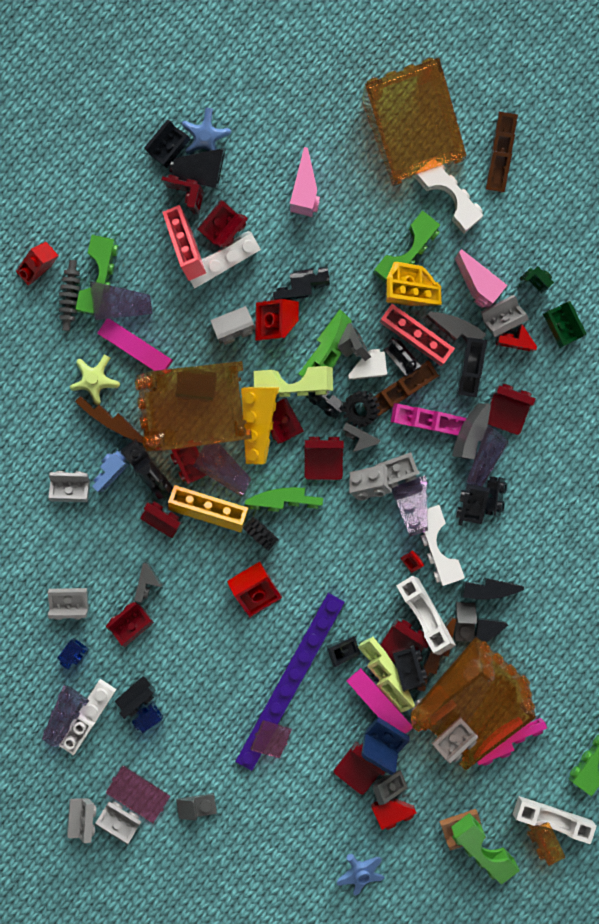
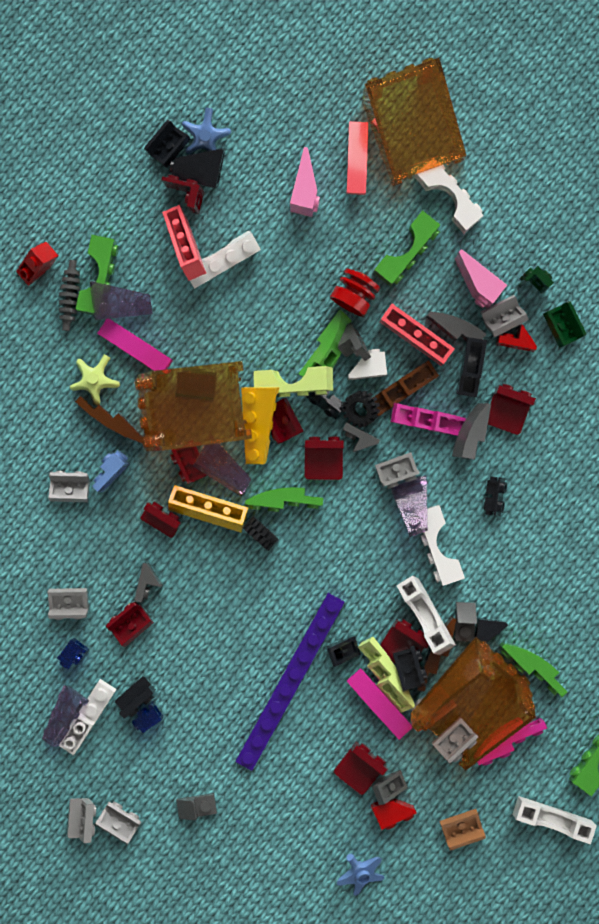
(138, 794): clear pink piece -> none
(146, 468): black plate -> none
(222, 225): dark red bracket -> none
(233, 325): light grey slope -> none
(254, 589): red slope -> none
(271, 739): clear pink piece -> none
(275, 318): red slope -> none
(301, 284): black plate -> none
(356, 289): none -> red wheel
(357, 158): none -> coral slope
(369, 483): light grey bracket -> none
(382, 745): dark blue bracket -> none
(402, 357): black hinge -> none
(412, 286): yellow wedge -> none
(412, 561): red slope -> none
(473, 504): black bracket -> none
(487, 456): clear purple wing -> none
(489, 589): black slope -> none
(497, 862): bright green arch -> none
(501, 151): reddish brown slope -> none
(528, 662): none -> bright green slope
(547, 843): clear orange bracket -> none

